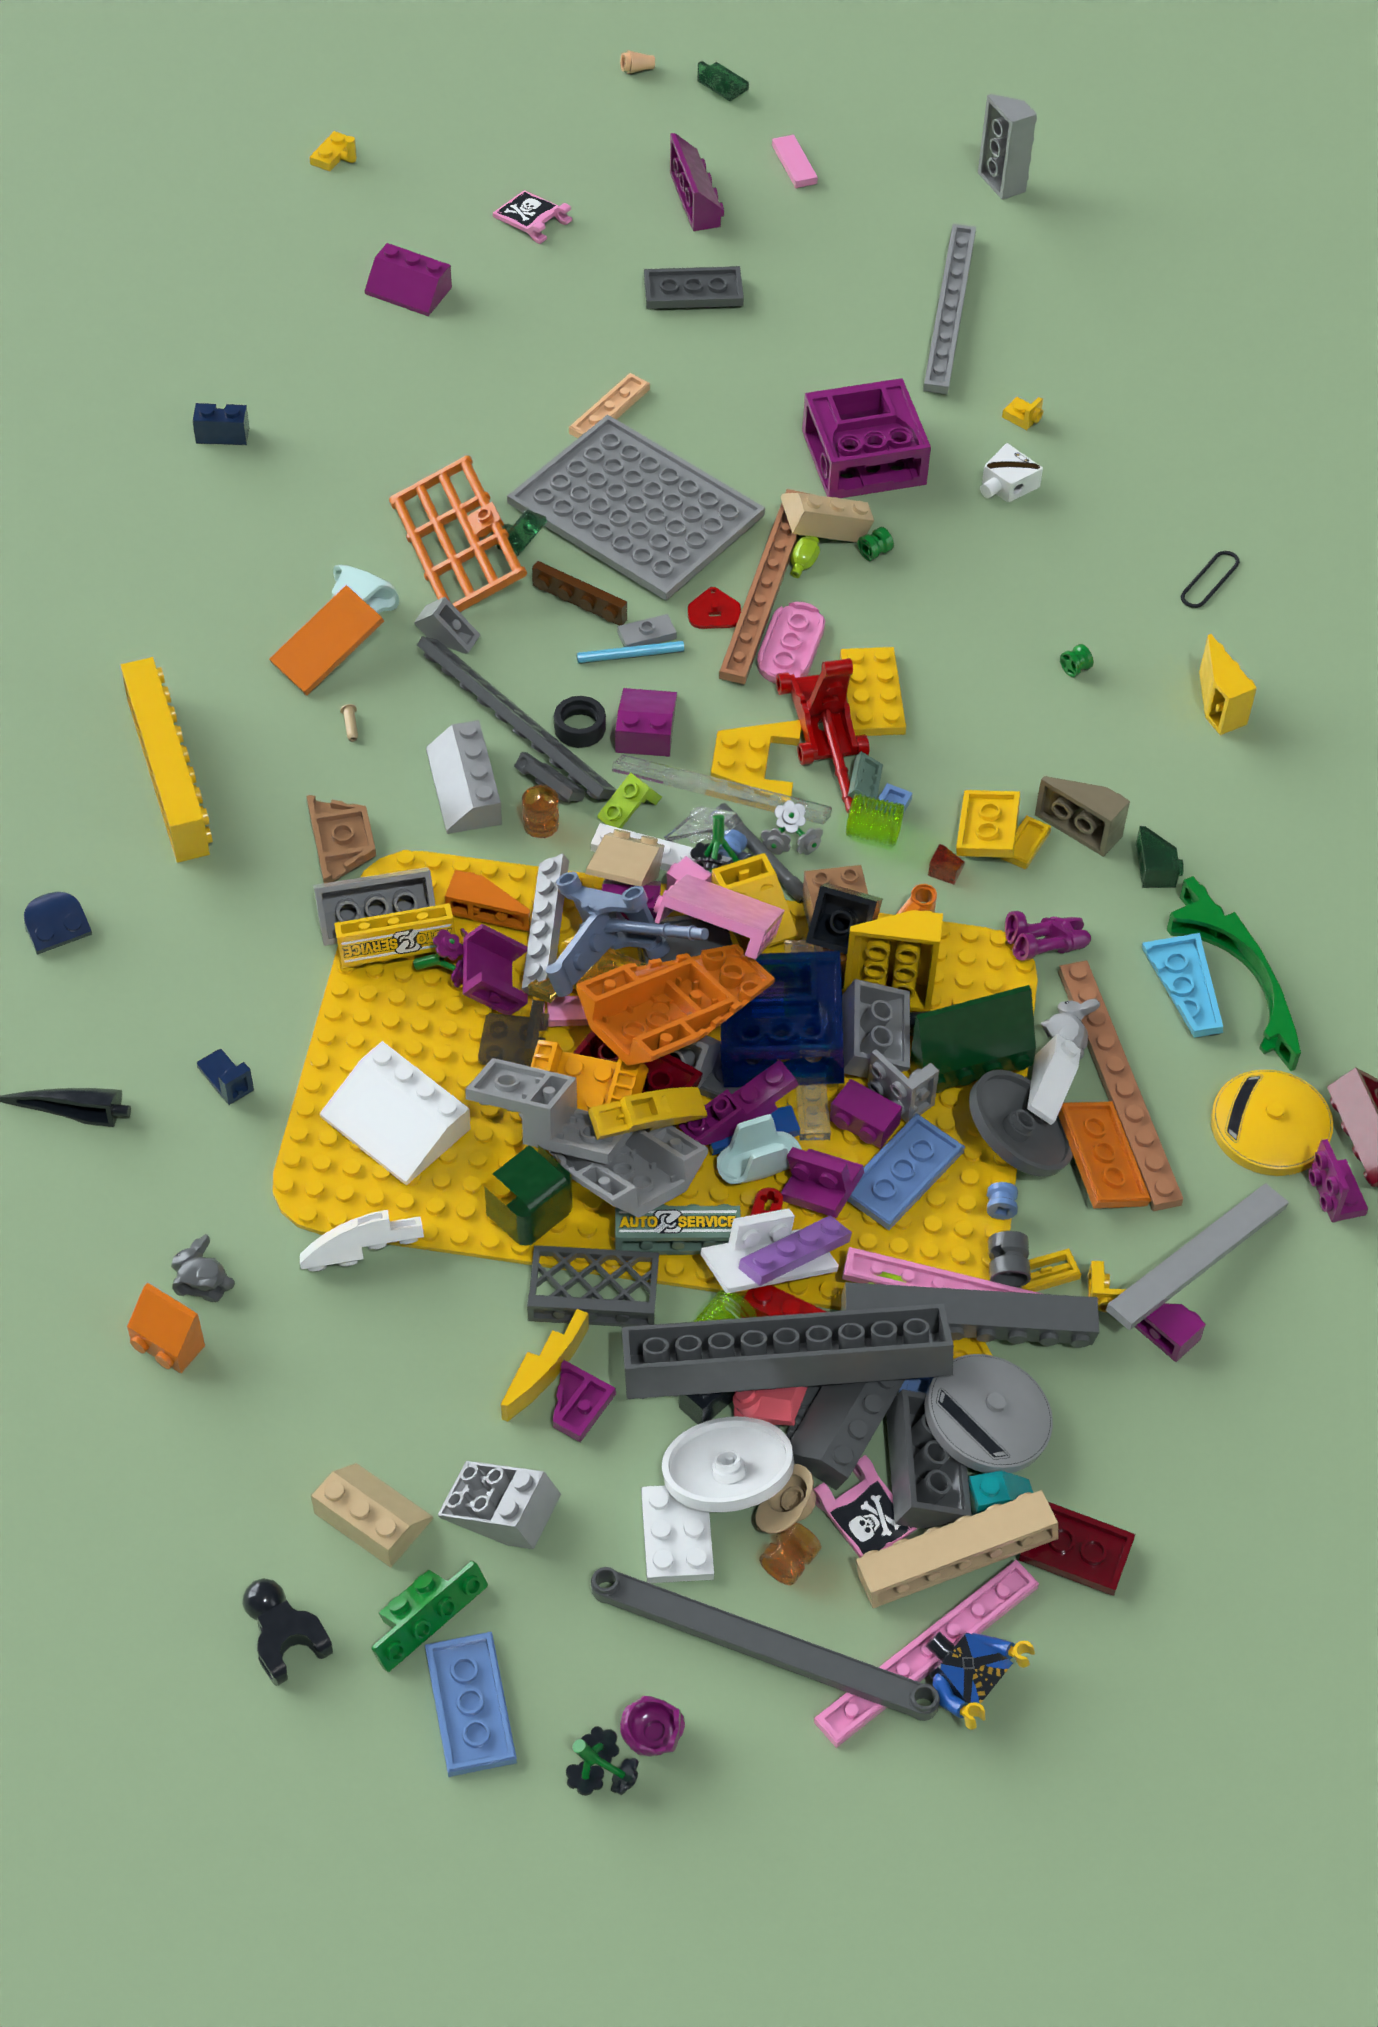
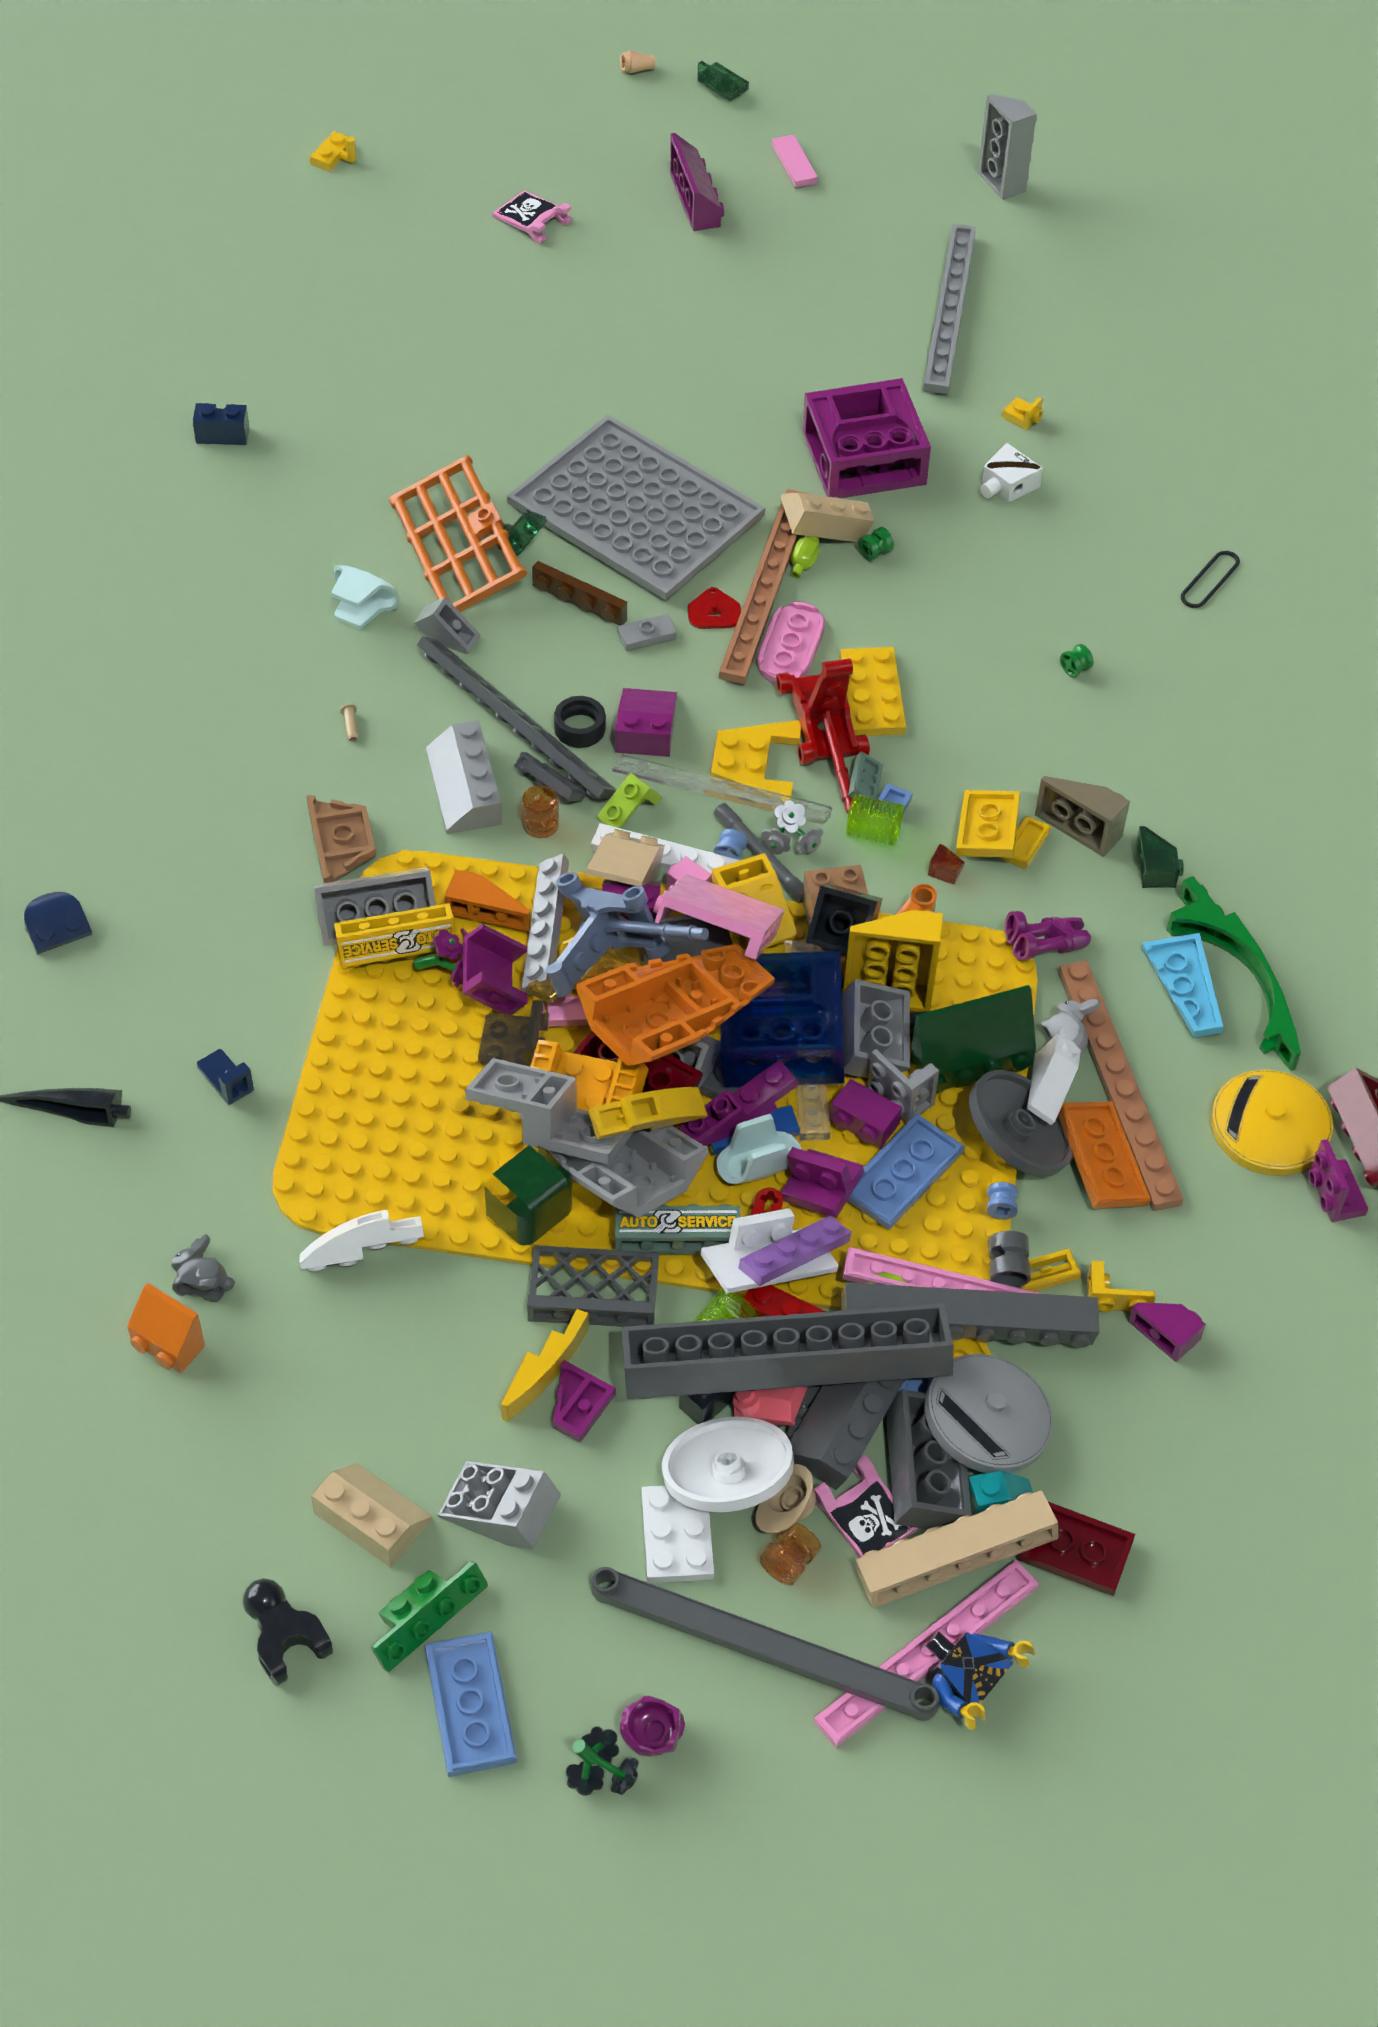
(167, 759): yellow brick -> none
(326, 640): orange tile -> none
(396, 1113): white slope -> none
(408, 279): magenta slope -> none
(614, 404): light nougat tile -> none
(627, 652): medium azure piece -> none
(693, 287): dark grey plate -> none
(699, 825): clear wing -> none
(708, 856): plant -> none
(1196, 1256): light grey tile -> none
(1225, 689): yellow slope -> none

